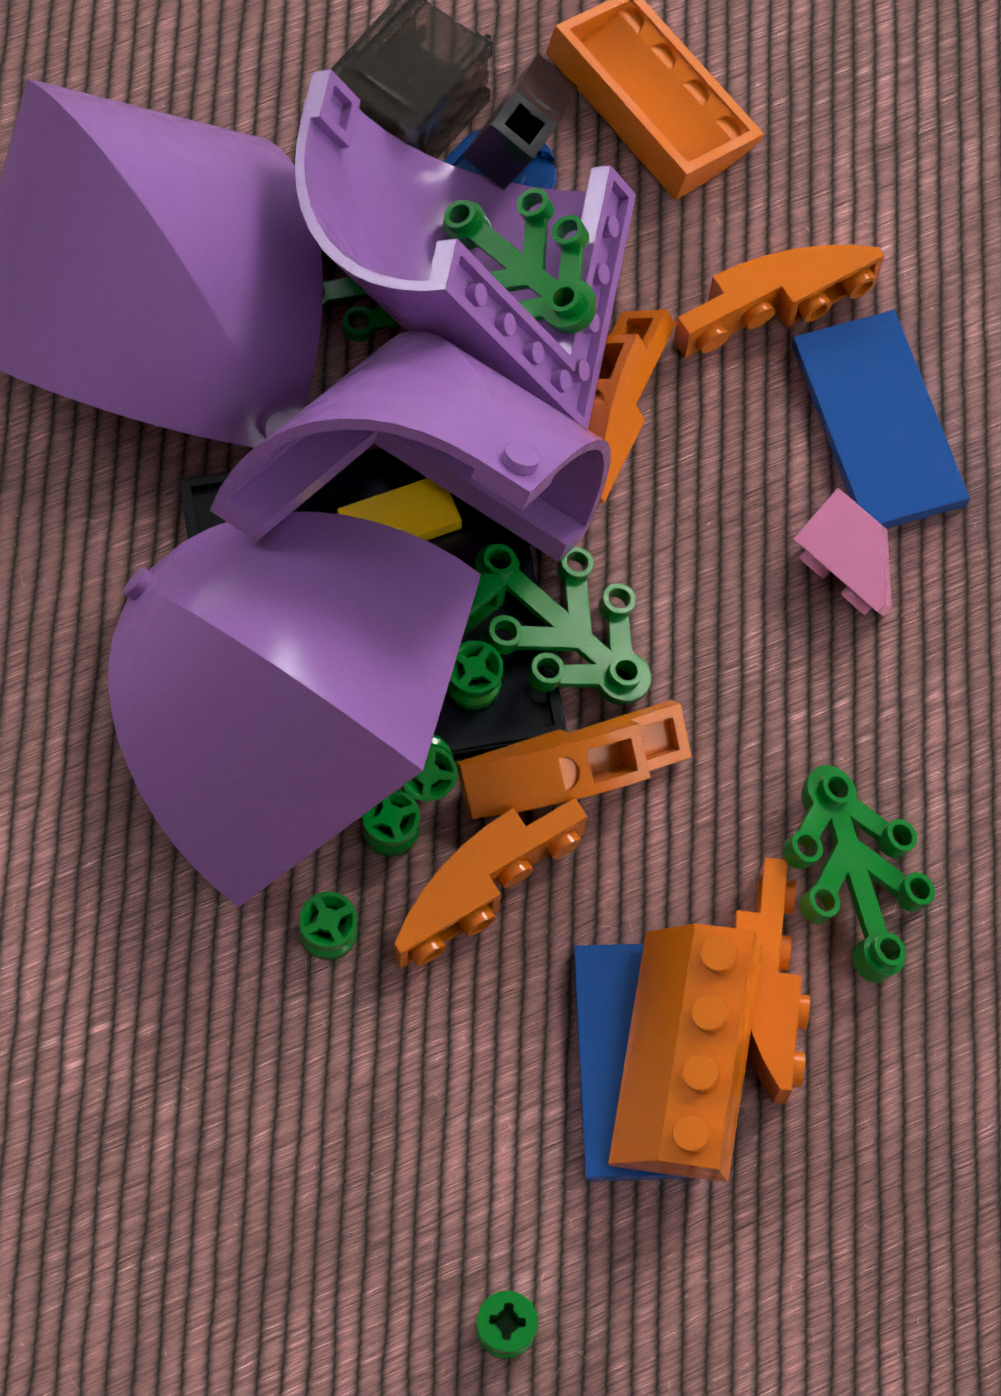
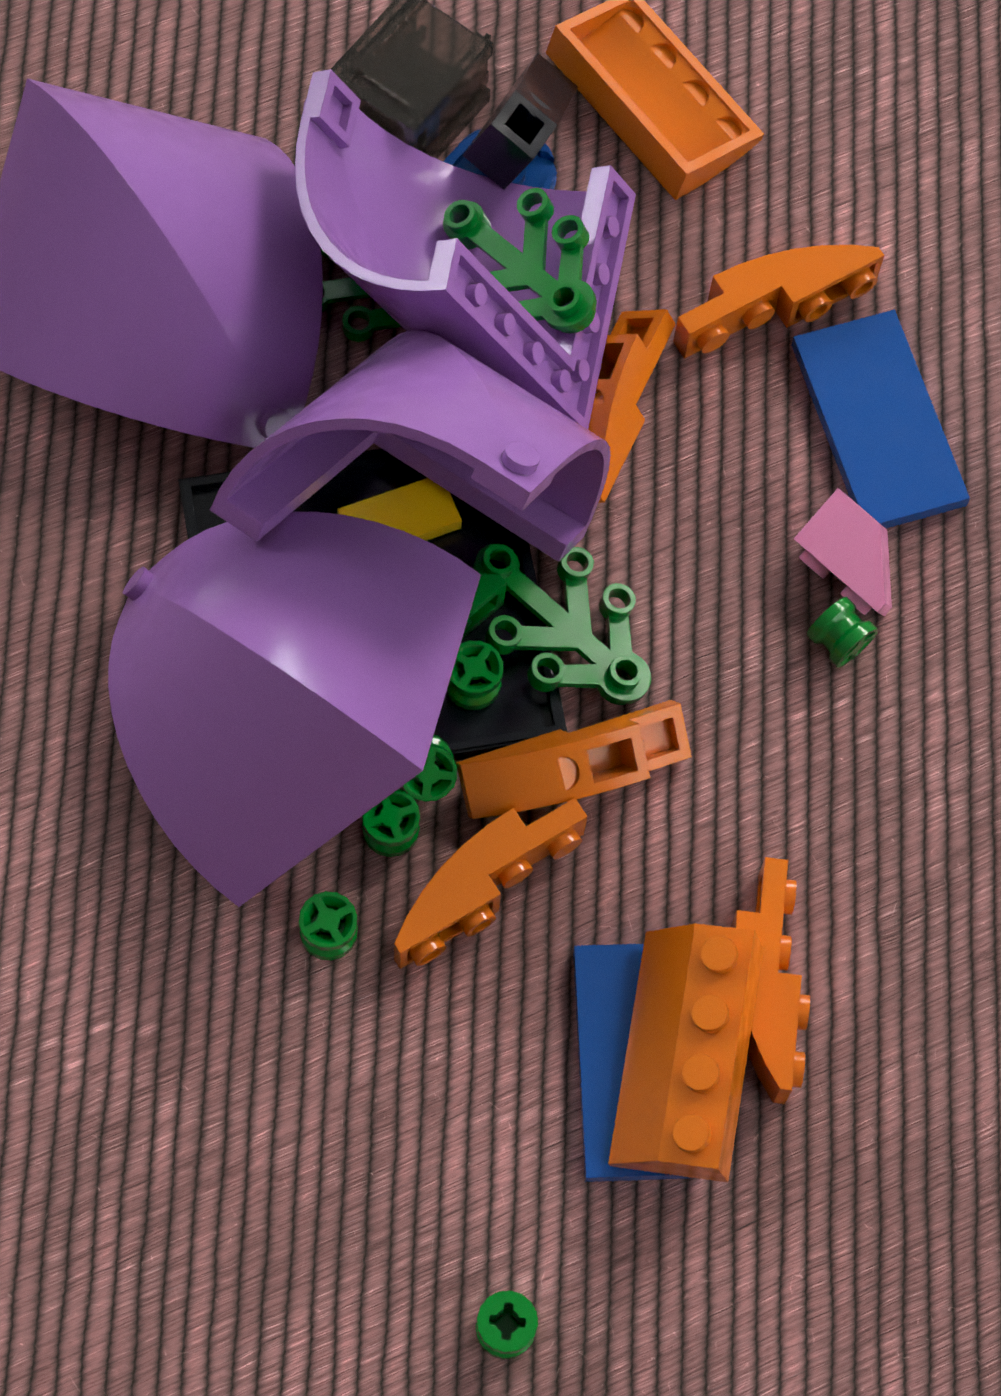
(842, 632): none -> green wheel
(855, 864): green plant -> none

